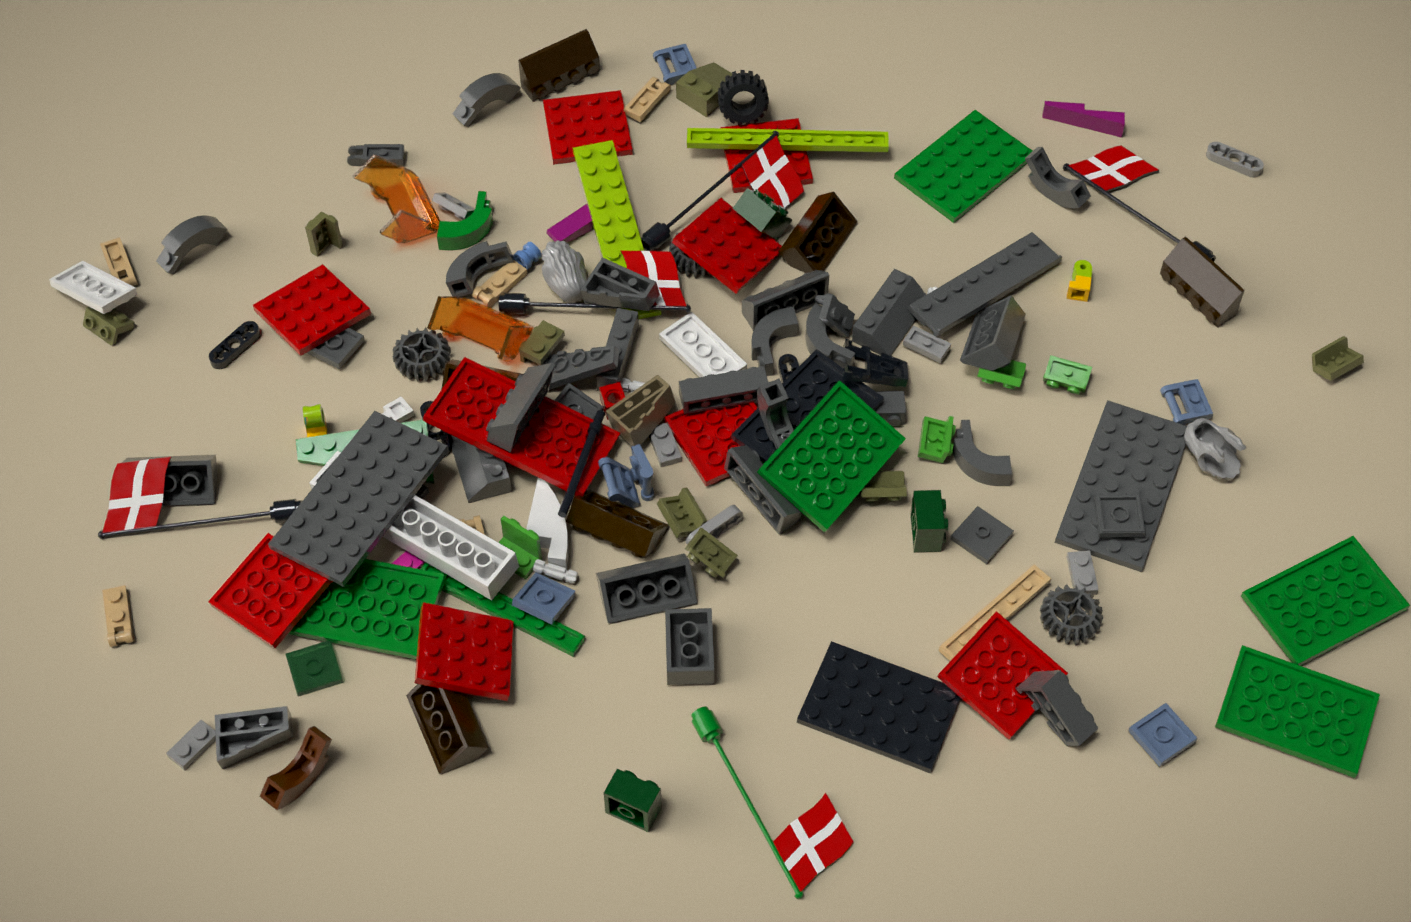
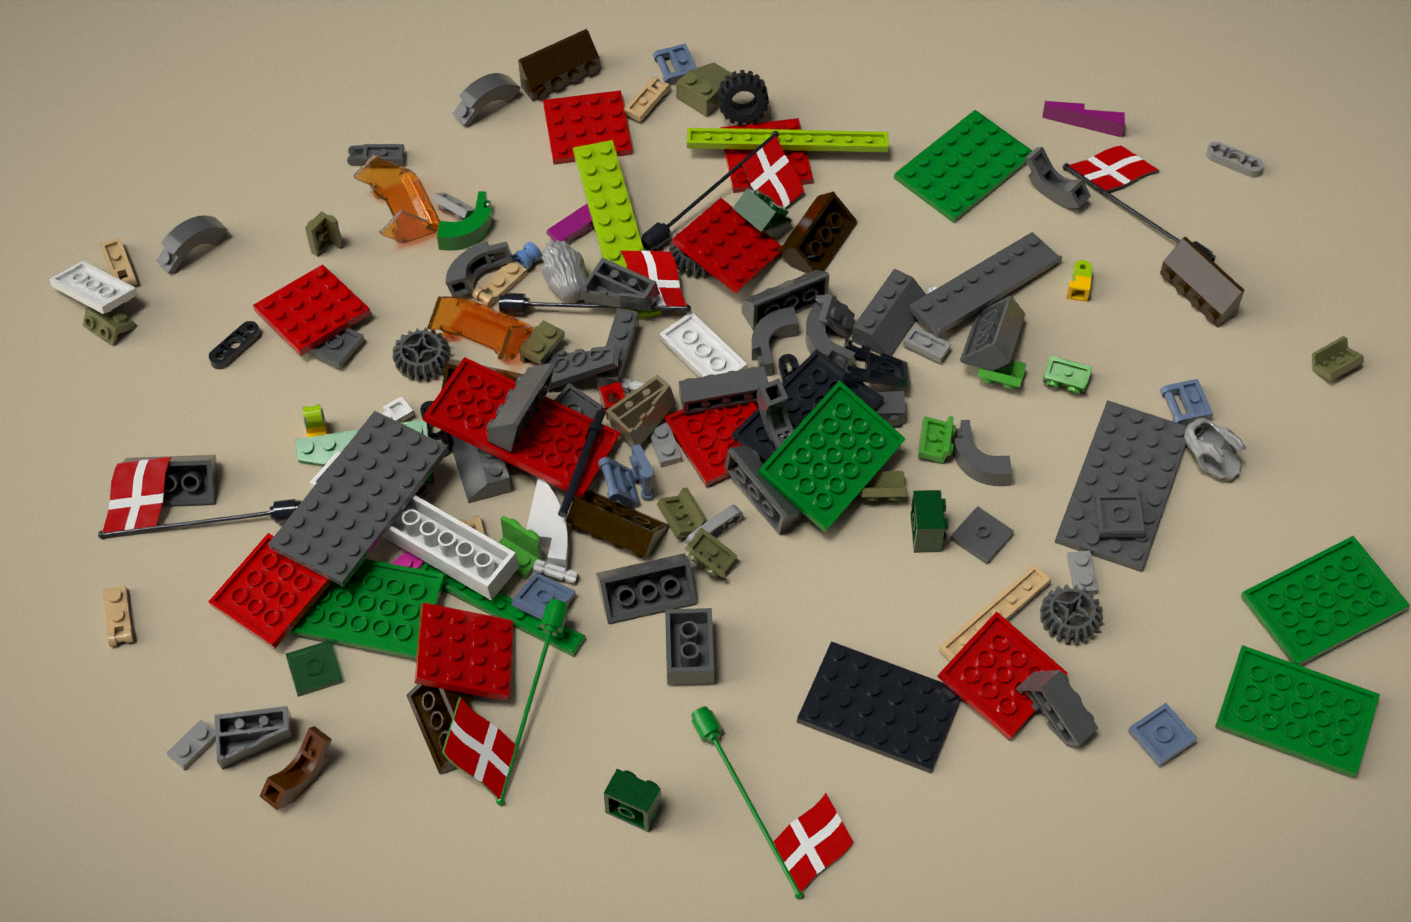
(480, 746): none -> flag

